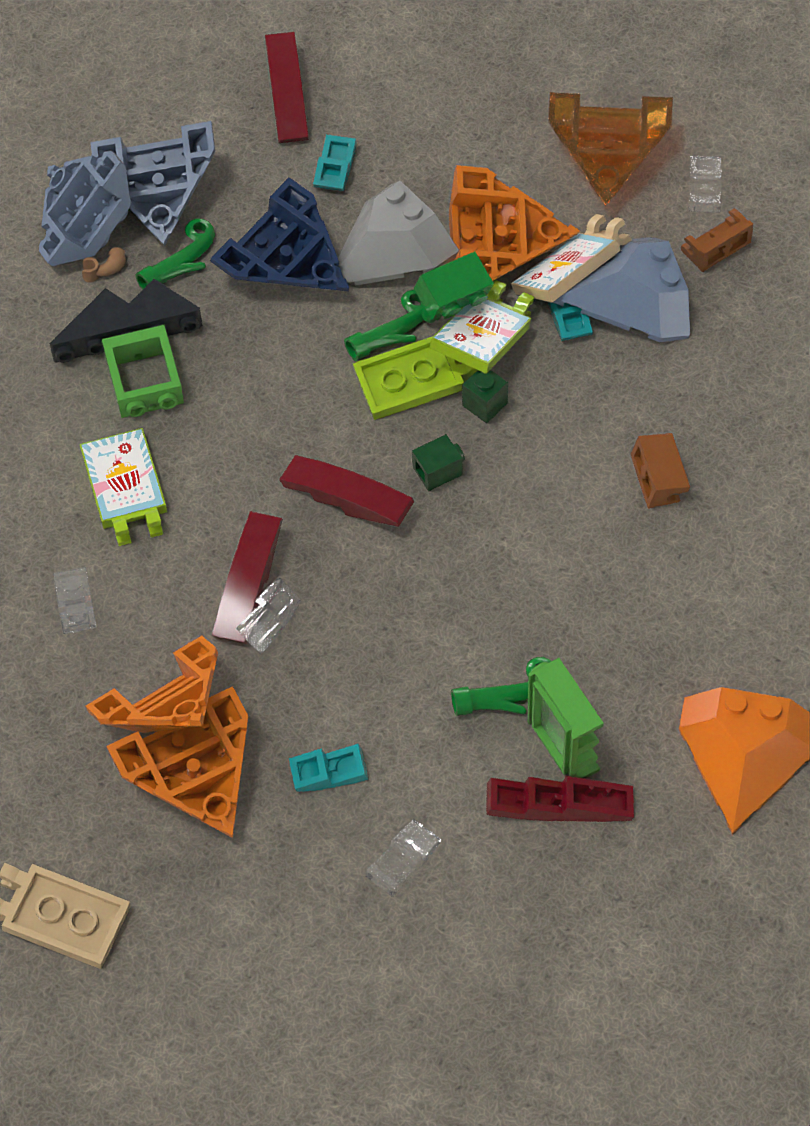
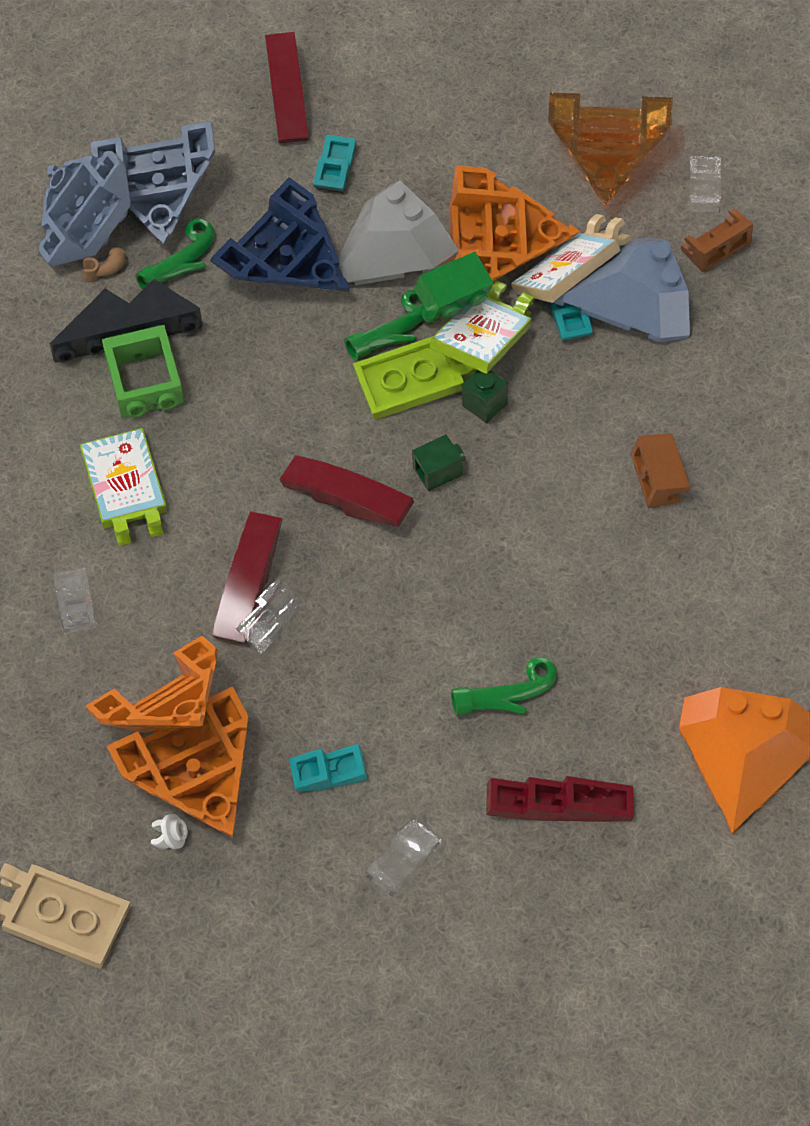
(173, 832): none -> white plate
(563, 719): bright green window -> none

